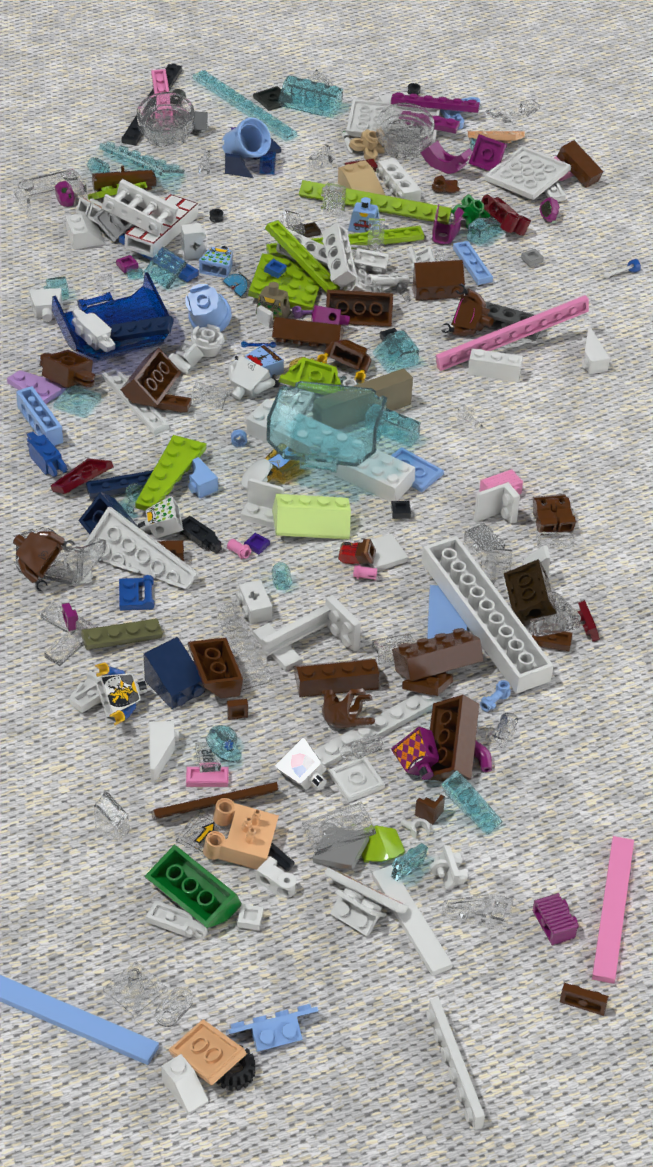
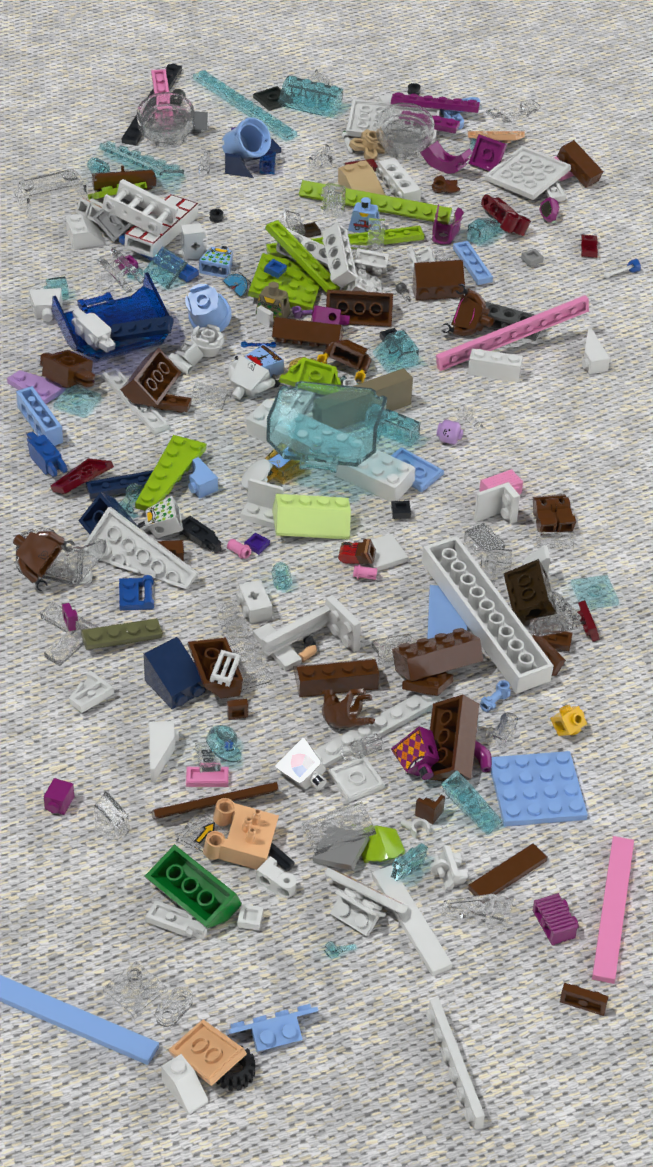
(59, 796): none -> magenta brick
(64, 194): magenta rock -> none
(118, 276): none -> clear piece
(118, 692): torso -> none
(221, 678): none -> white tile
(243, 438): light blue bush -> none
(310, 648): none -> light nougat arm
(333, 951): none -> clear light blue hand
(383, 279): white pin -> none
(449, 432): none -> lavender head
(472, 209): green plant -> none
(508, 871): none -> reddish brown tile
(537, 789): none -> light blue plate
(554, 657): none -> reddish brown plate
(568, 720): none -> yellow brick
(589, 246): none -> dark red slope
(596, 591): none -> clear light blue tile

